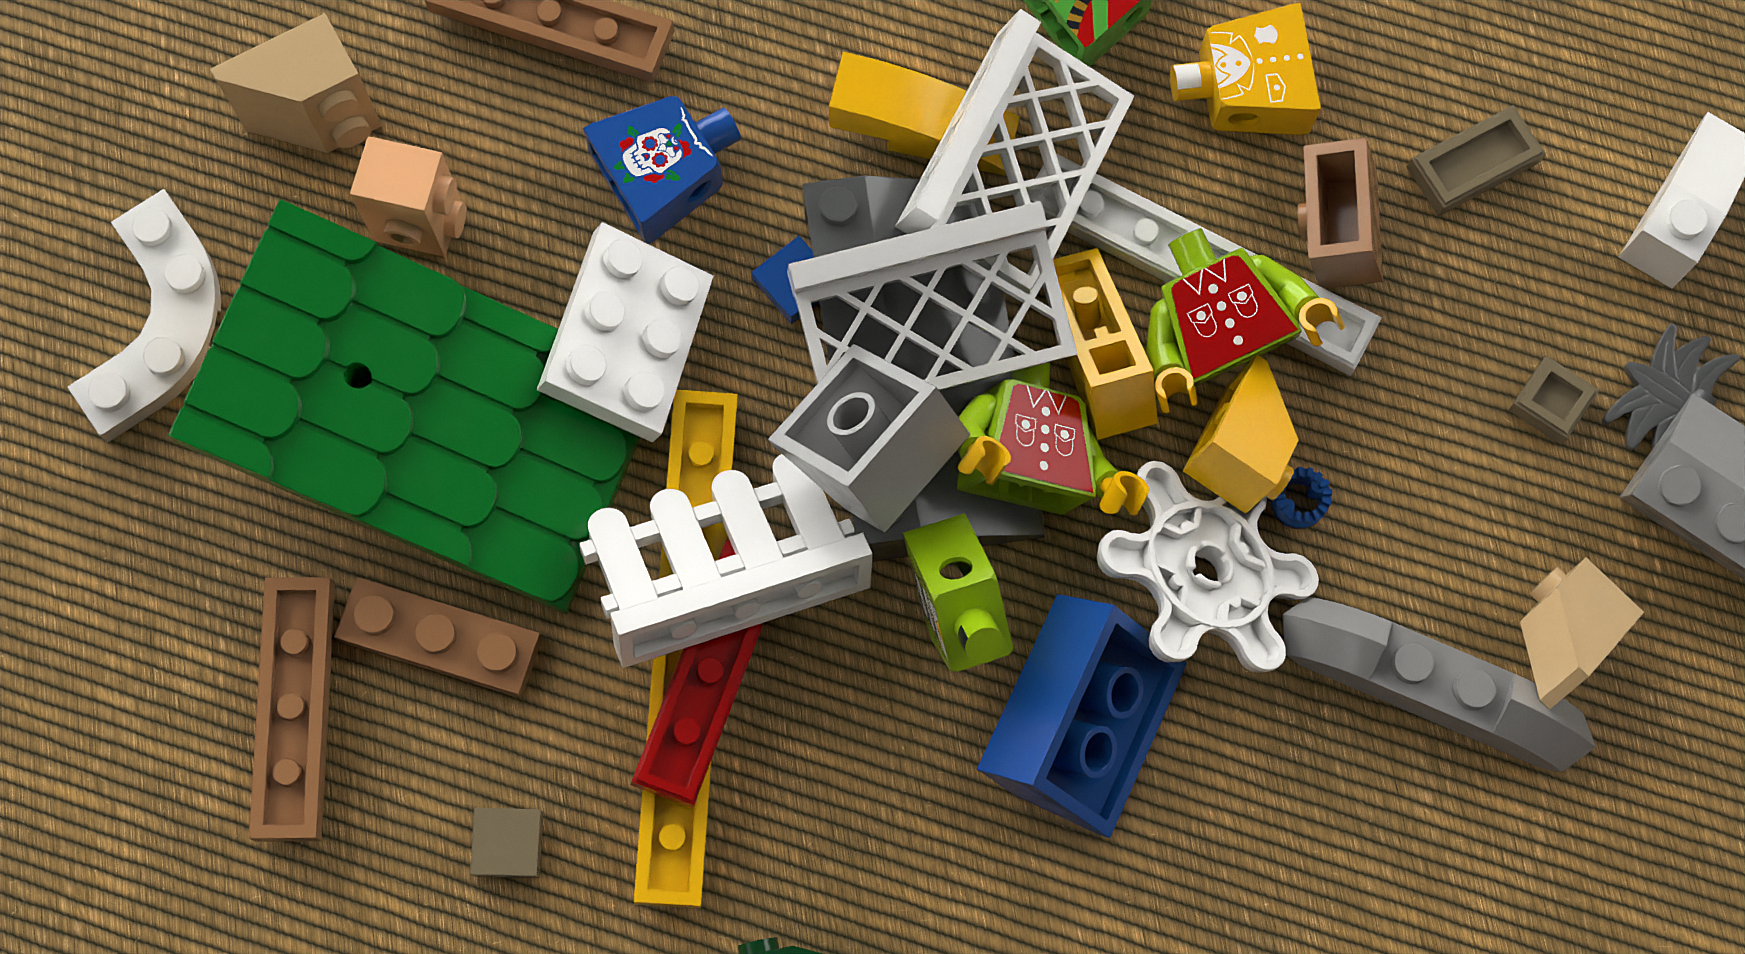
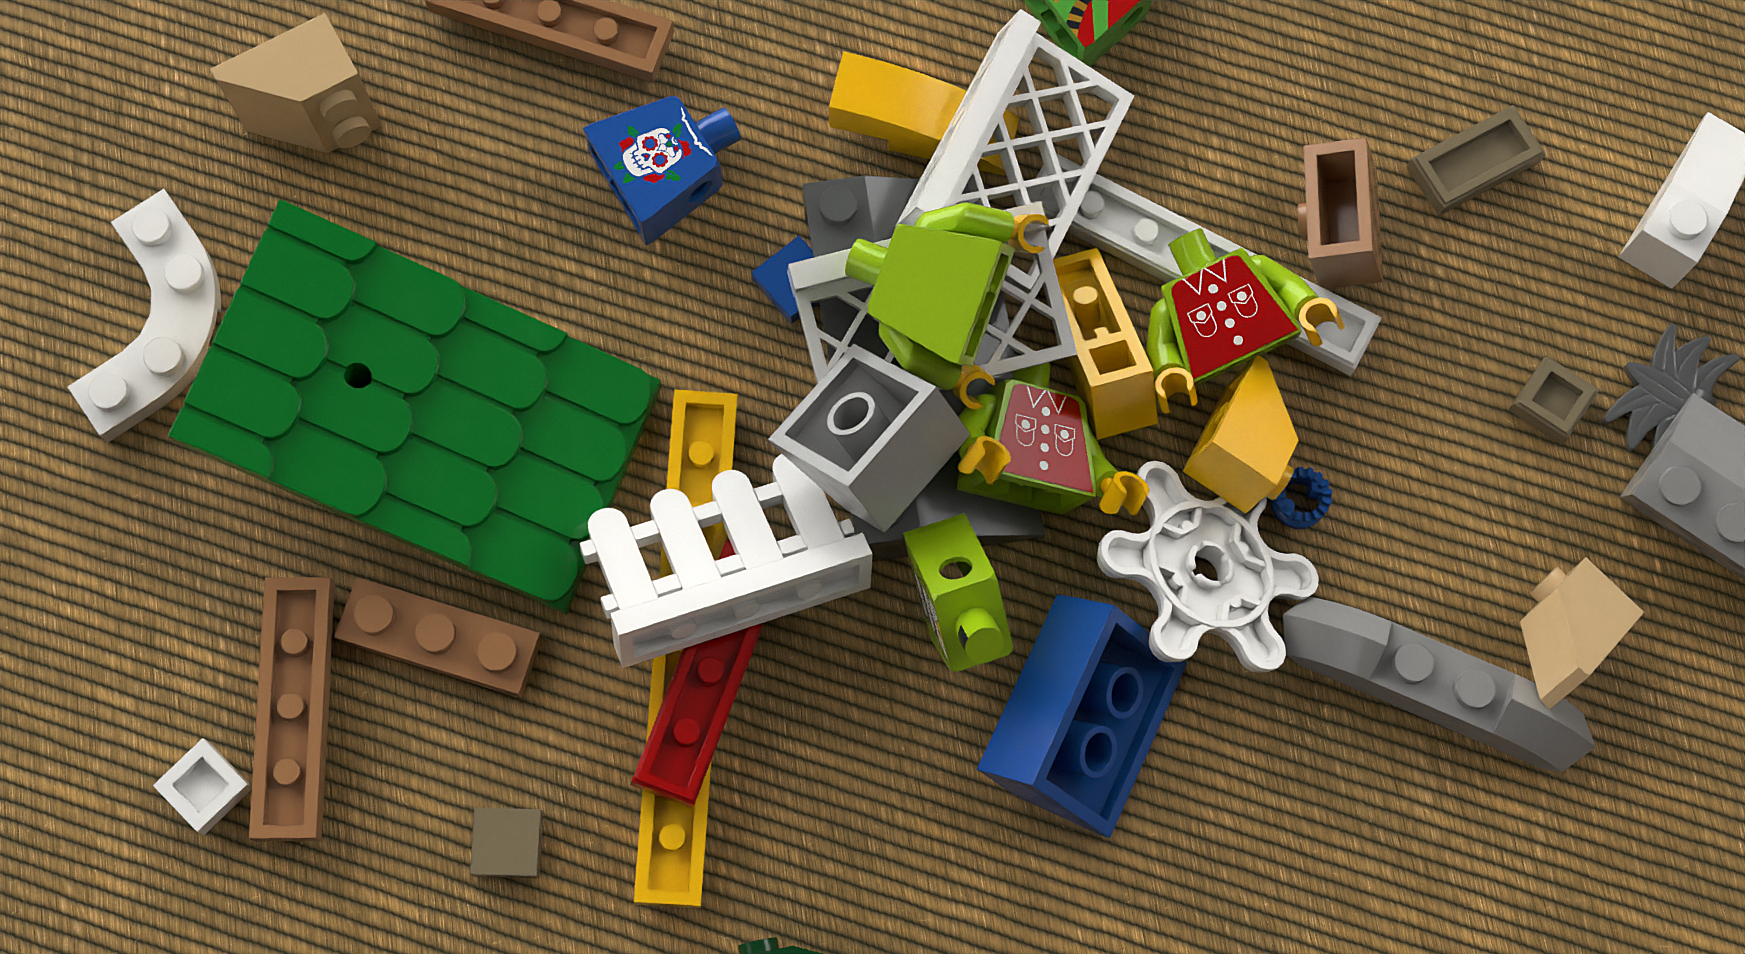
(203, 786): none -> white plate
(408, 197): light nougat brick -> none
(626, 333): white plate -> none
(941, 288): none -> lime torso
(1254, 74): yellow torso -> none

